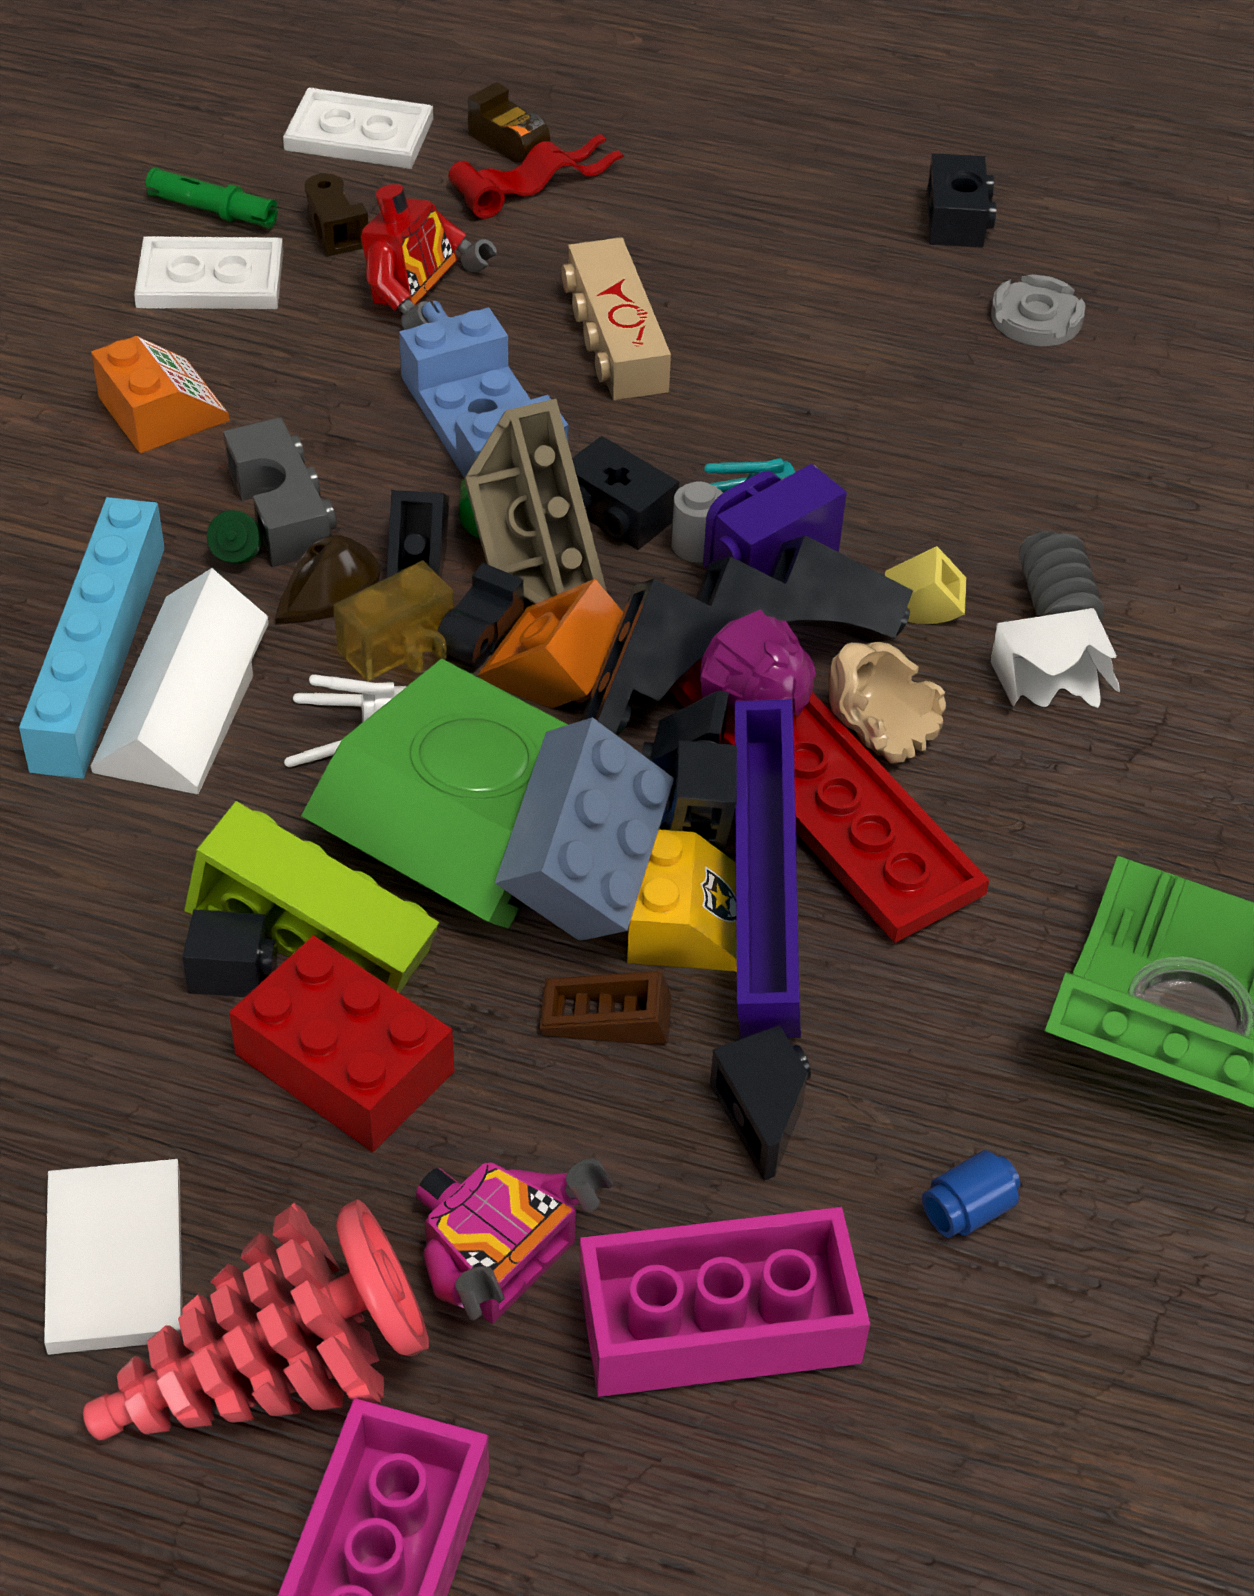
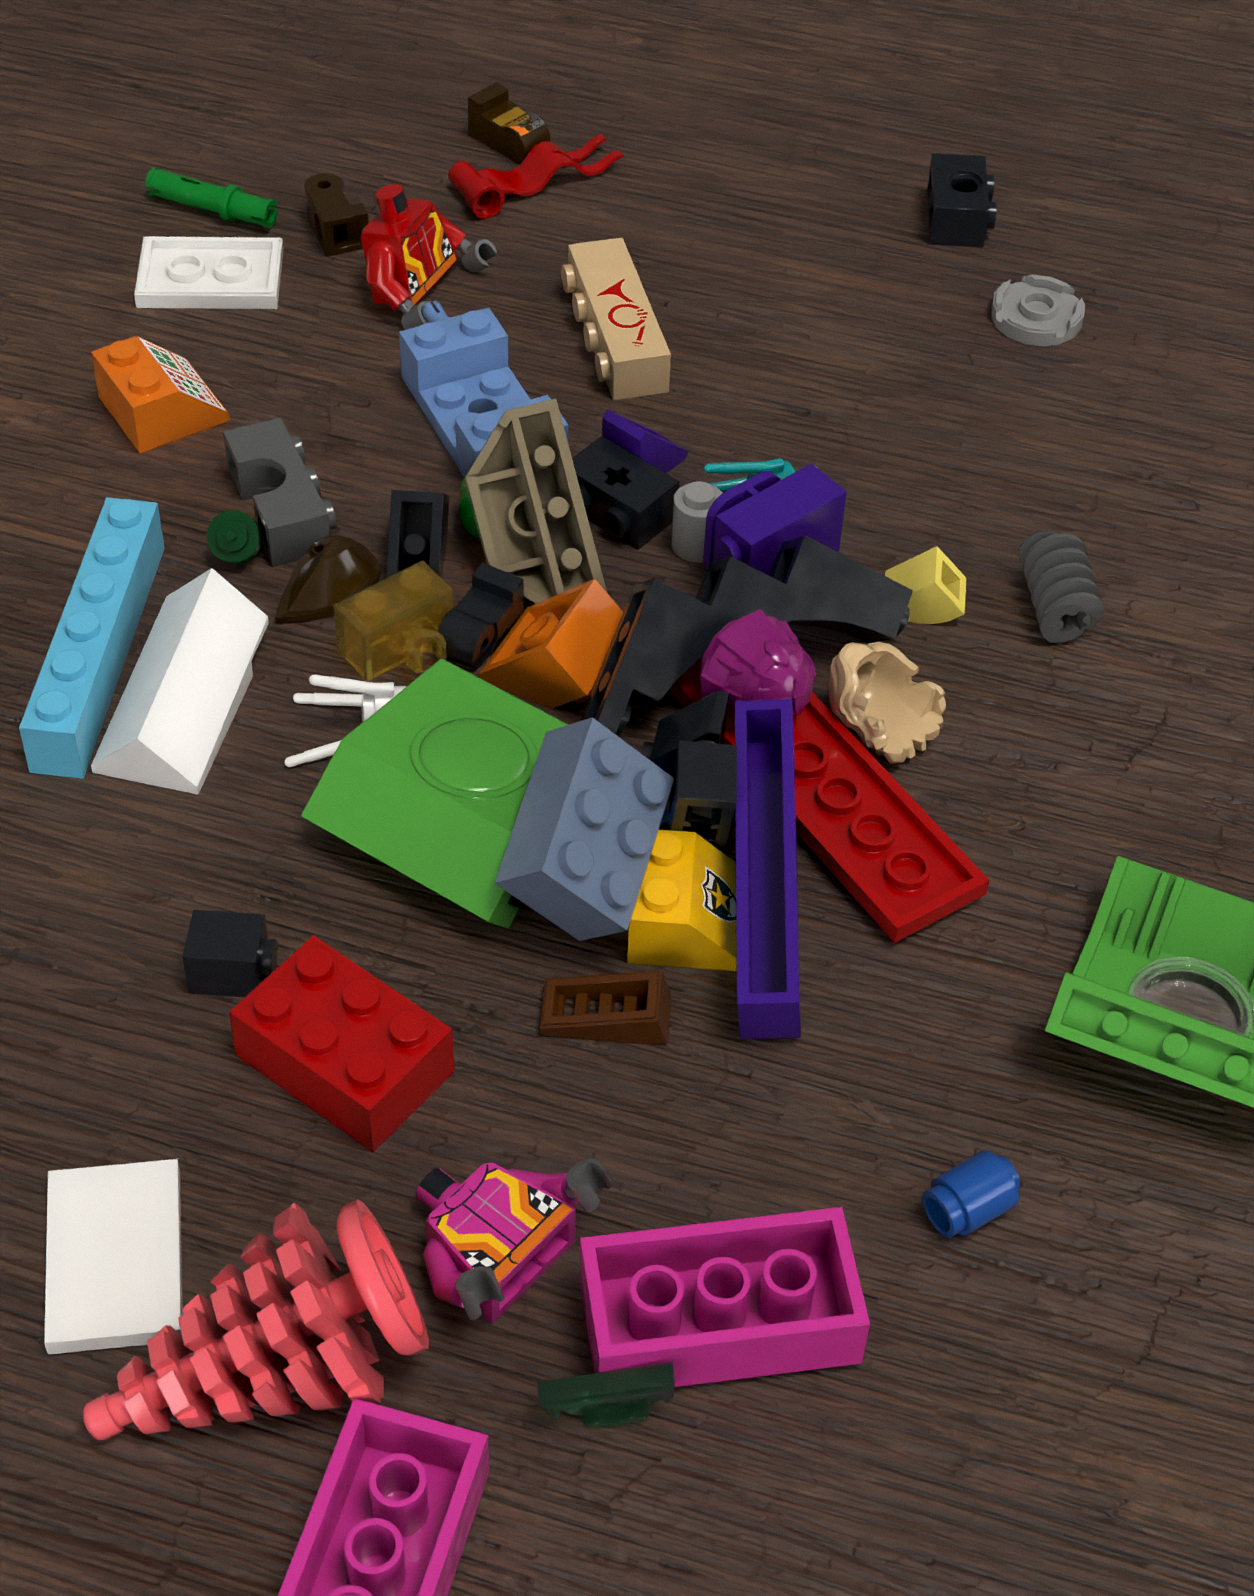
(303, 892): lime wedge -> none
(358, 128): white tile -> none
(610, 1396): none -> clear green tile
(642, 441): none -> dark purple slope
(762, 1092): black slope -> none
(1053, 656): white piece -> none

